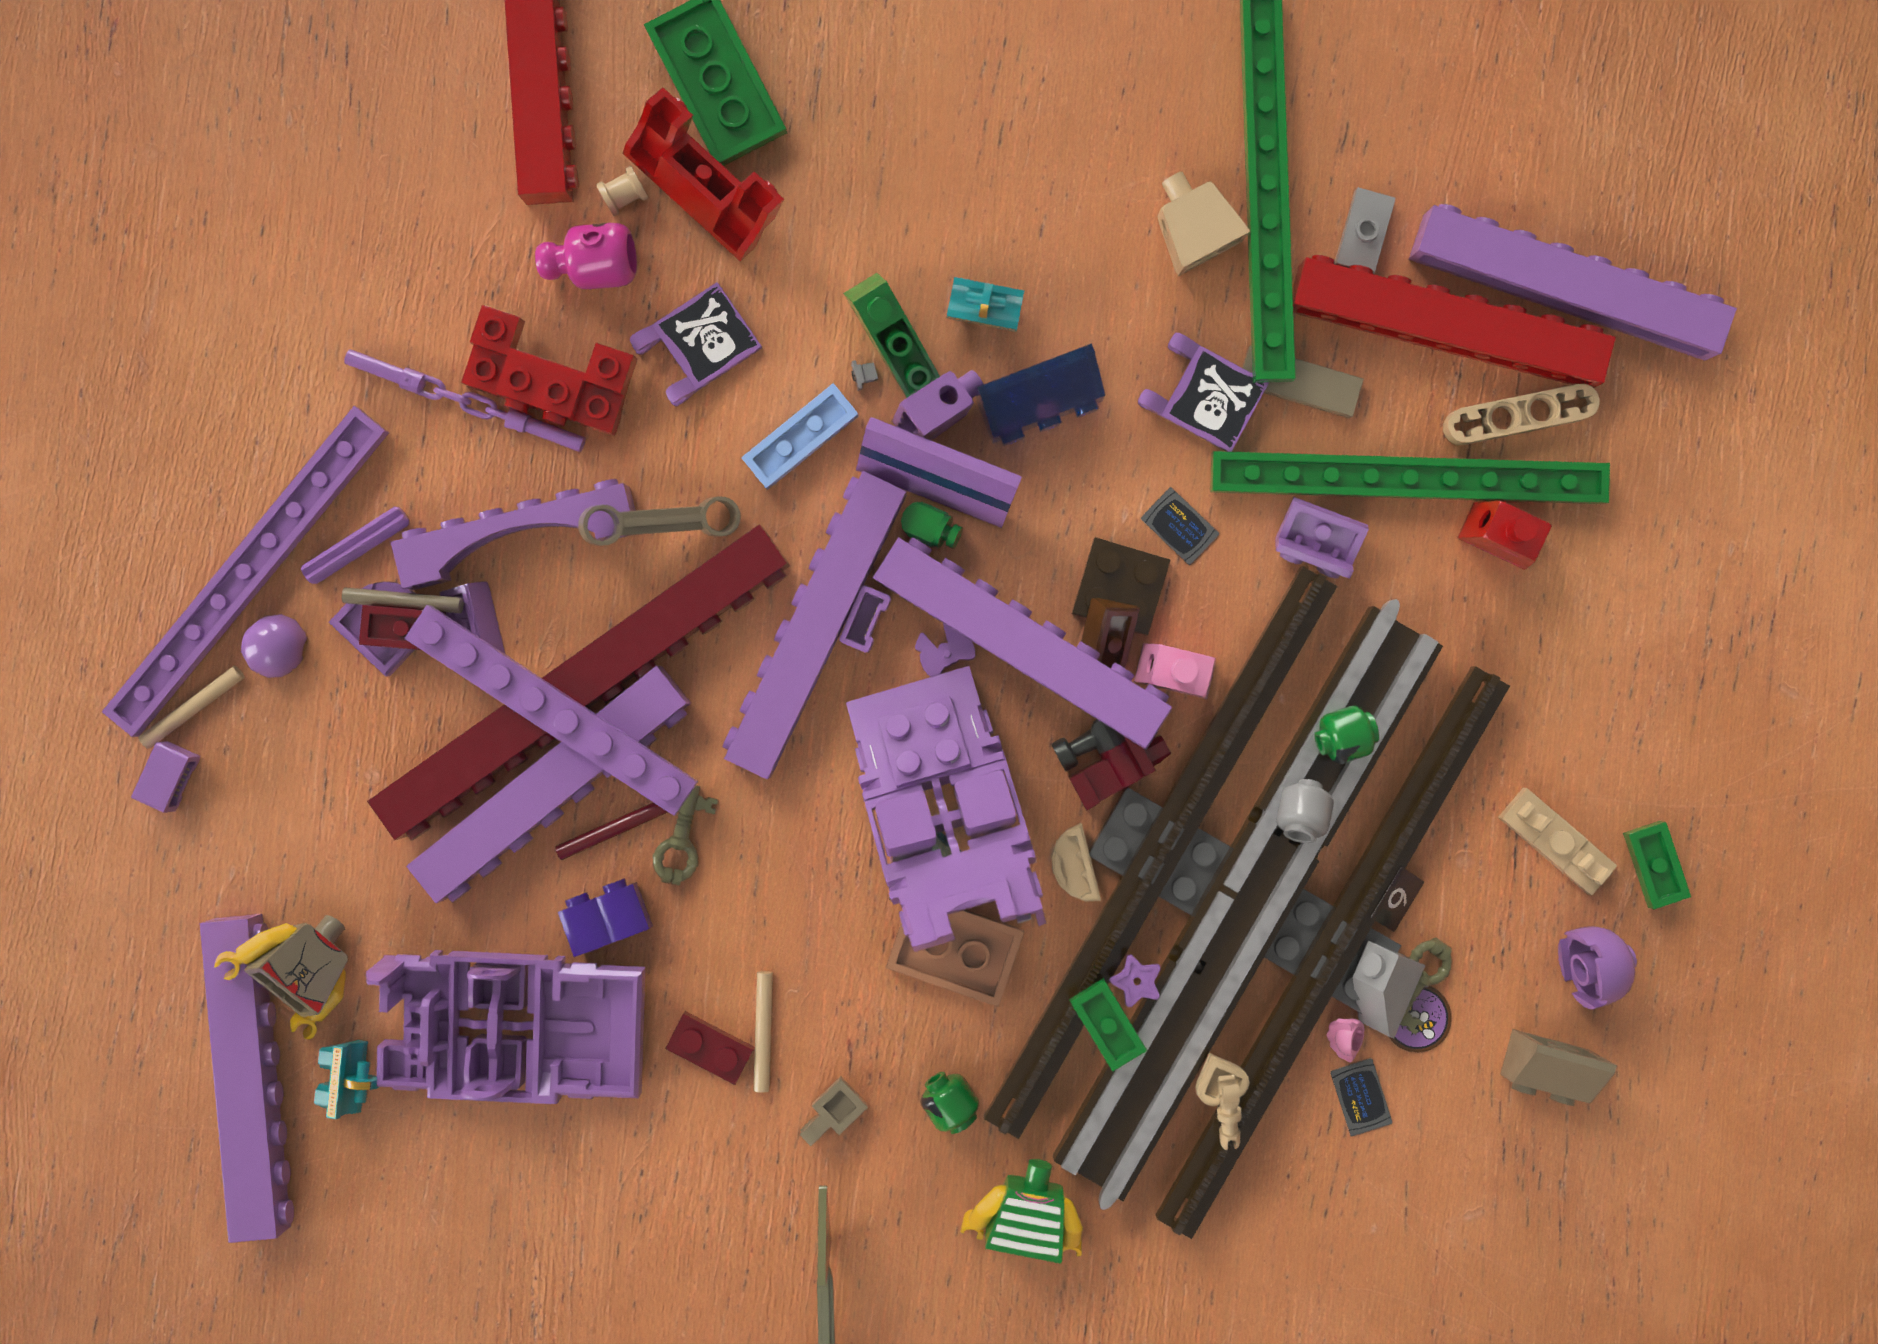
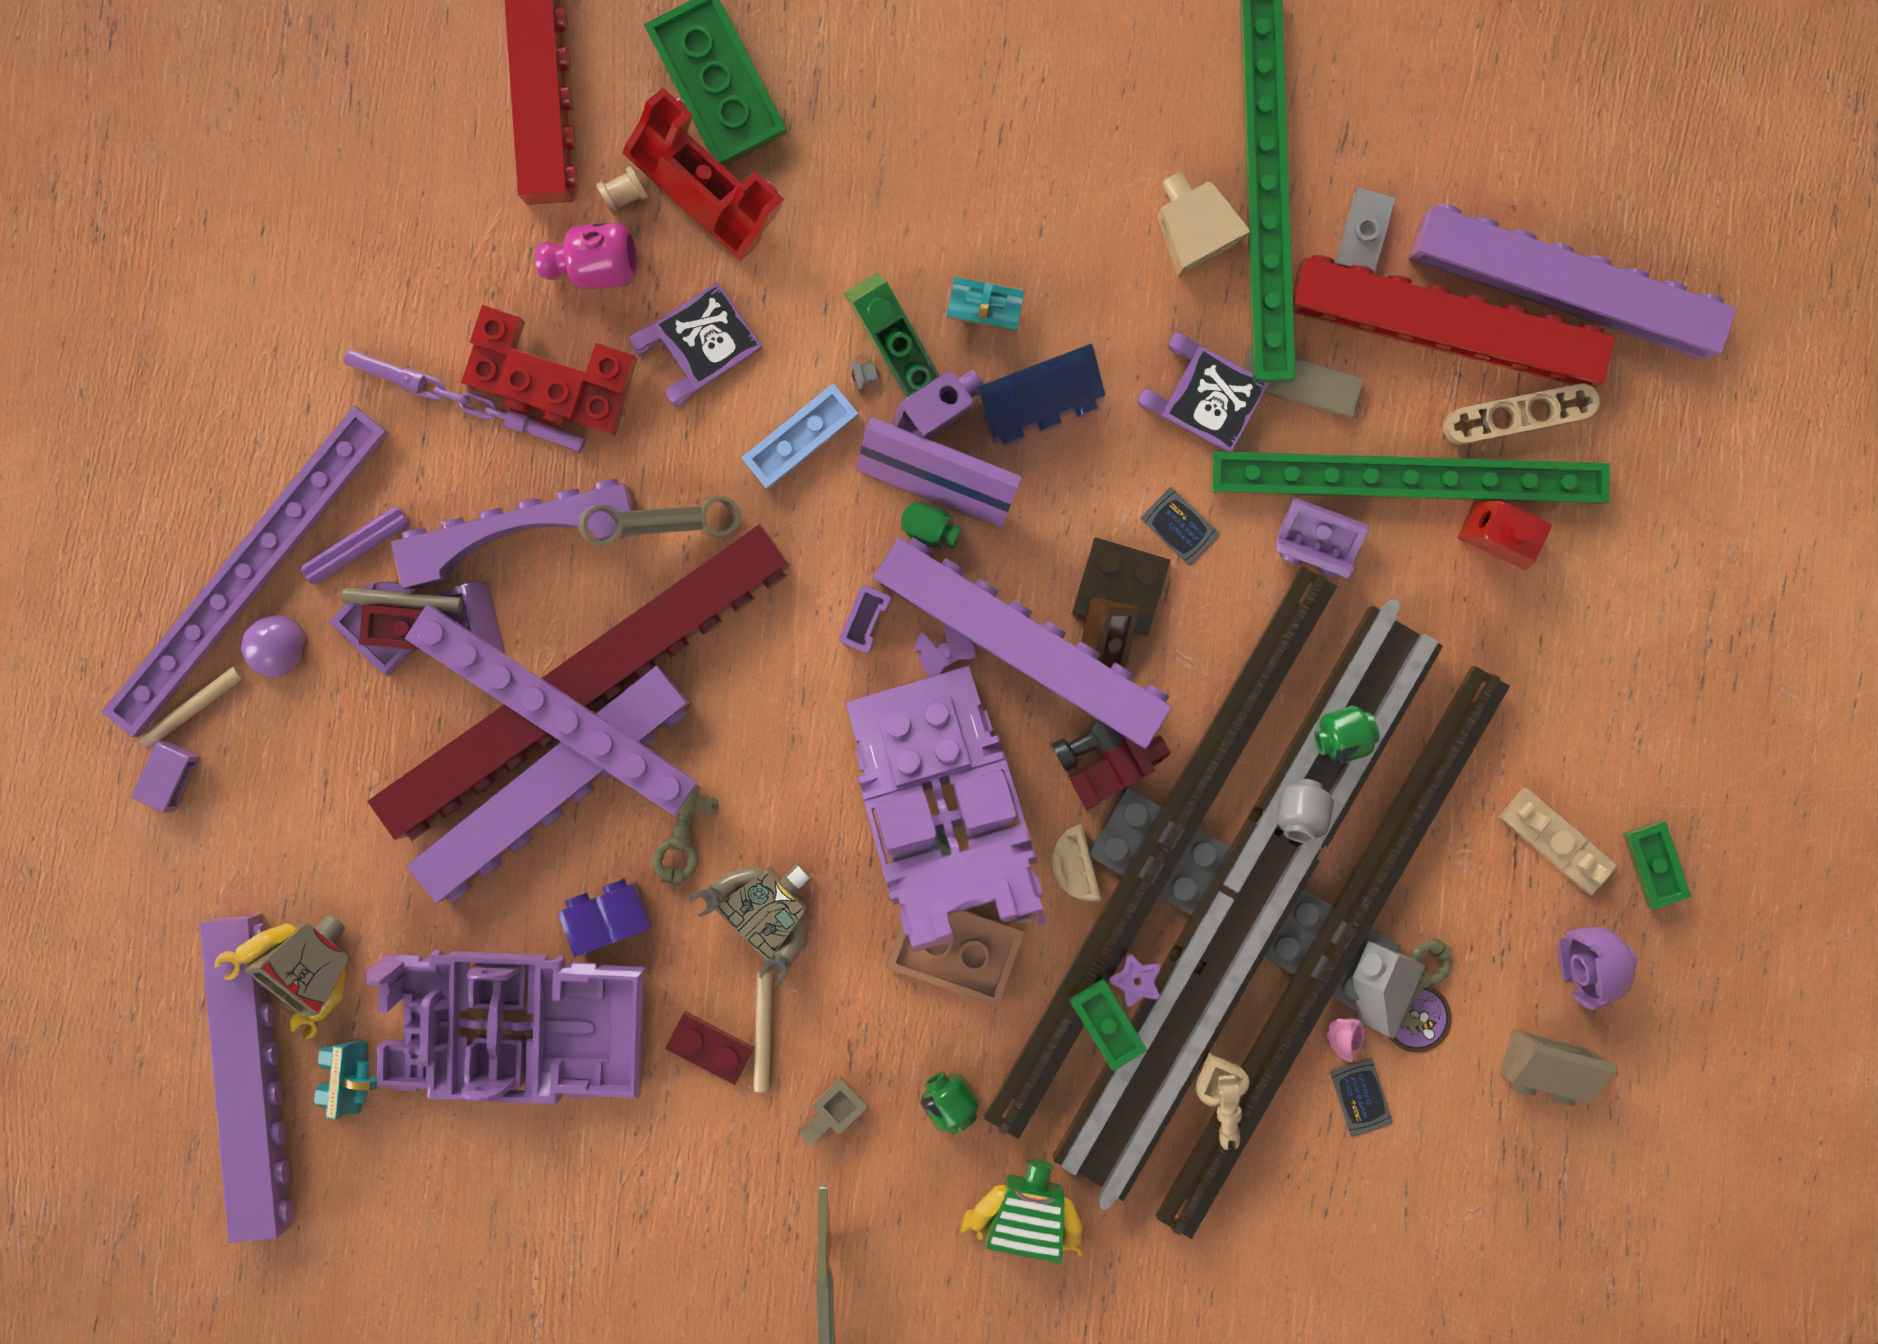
(609, 830): dark red bar -> none
(763, 911): none -> dark tan torso
(815, 625): medium lavender brick -> none
(1175, 670): bright pink torso -> none
(1399, 899): black sticker -> none

